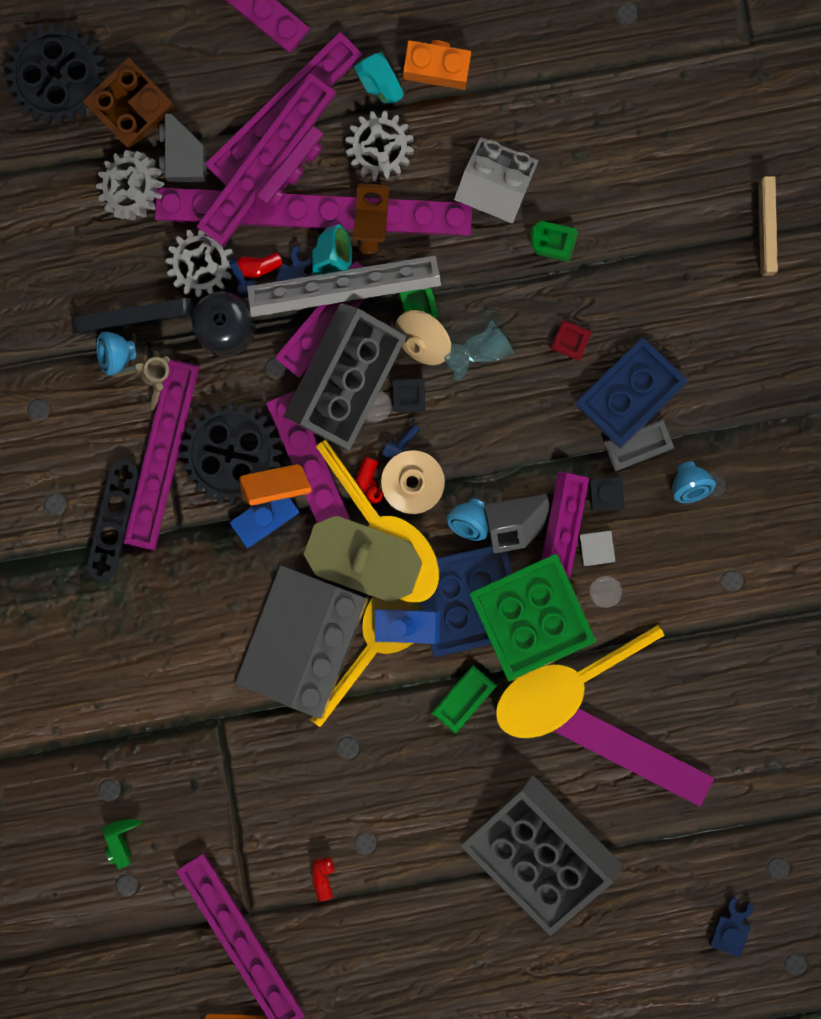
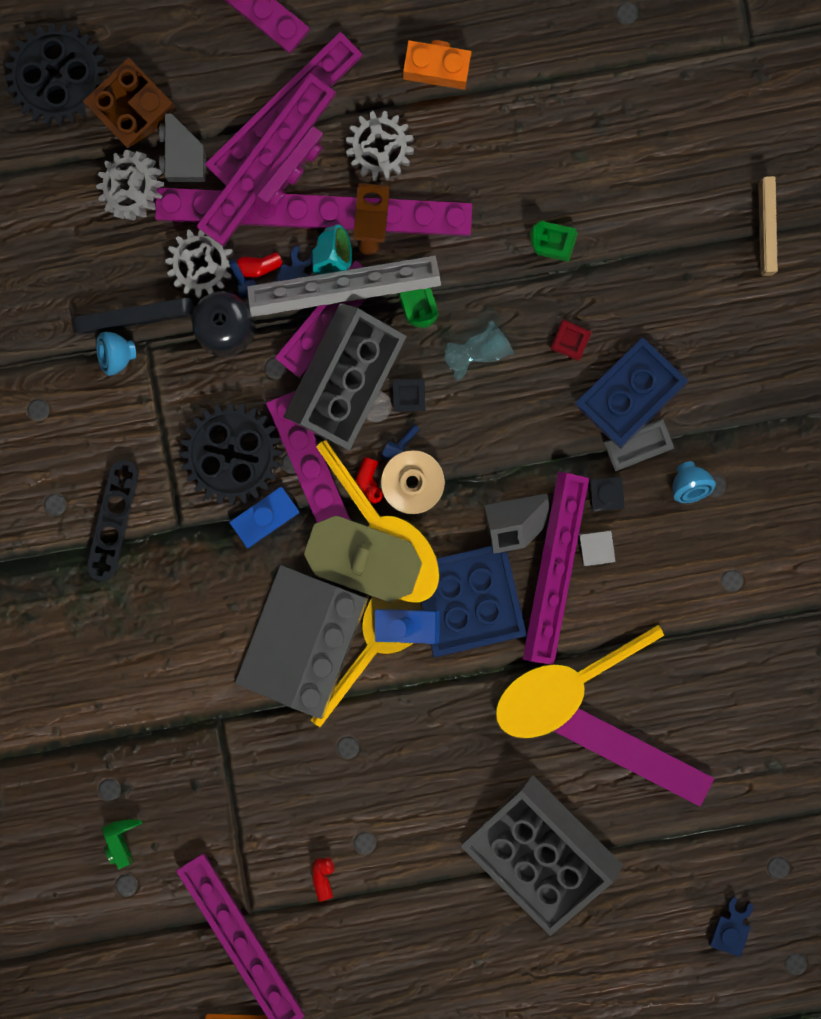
(152, 373): dark tan plant -> none
(161, 455): magenta tile -> none
(274, 484): orange slope -> none
(379, 78): teal rock -> none
(426, 337): tan dish -> none
(464, 699): green tile -> none
(469, 520): dark azure brick -> none
(496, 179): light grey slope -> none
(533, 617): green plate -> none
(605, 591): clear tile -> none

